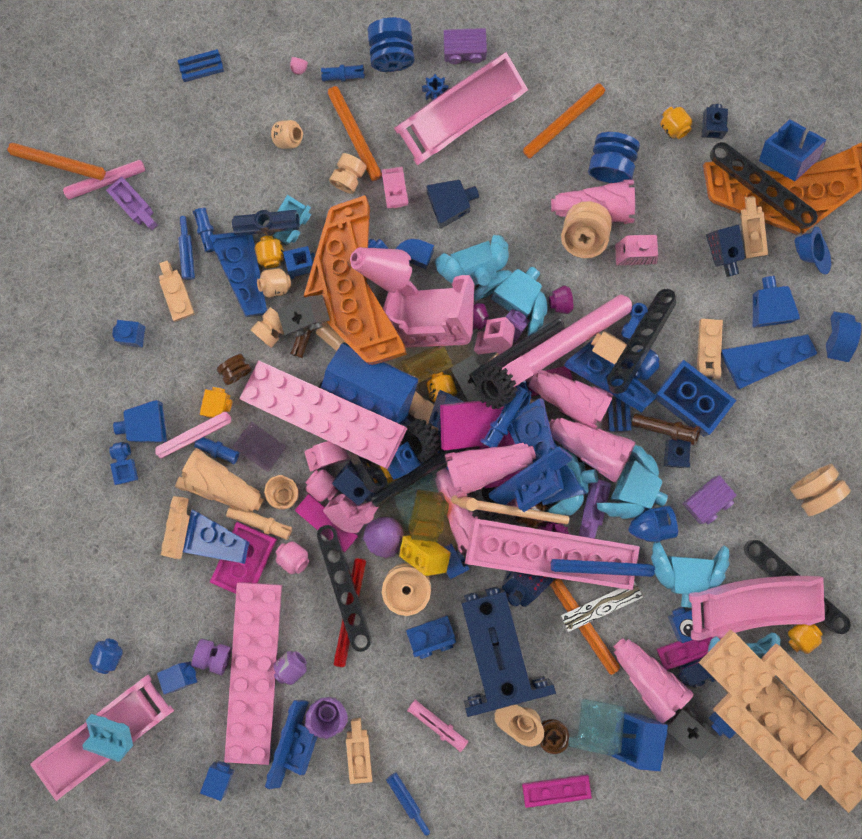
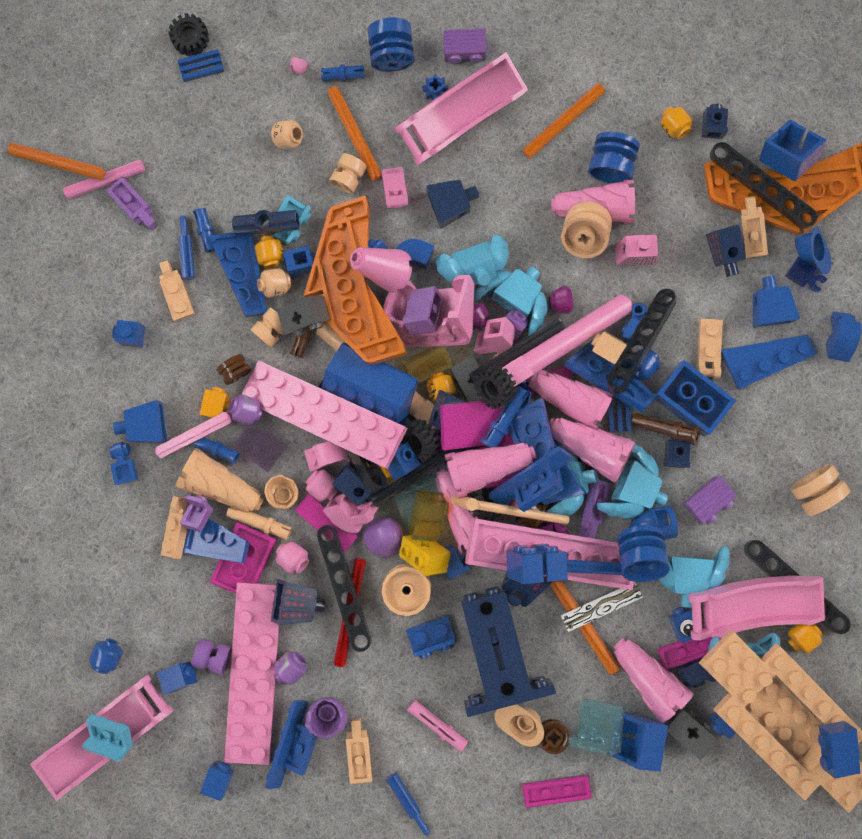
(188, 23): none -> black tyre
(196, 513): none -> medium lavender bracket
(245, 410): none -> medium lavender head
(295, 604): none -> dark blue torso
(422, 310): none -> medium lavender brick
(530, 564): none -> blue piece
(643, 553): none -> blue wheel
(803, 273): none -> clear blue plate
(839, 749): none -> blue brick

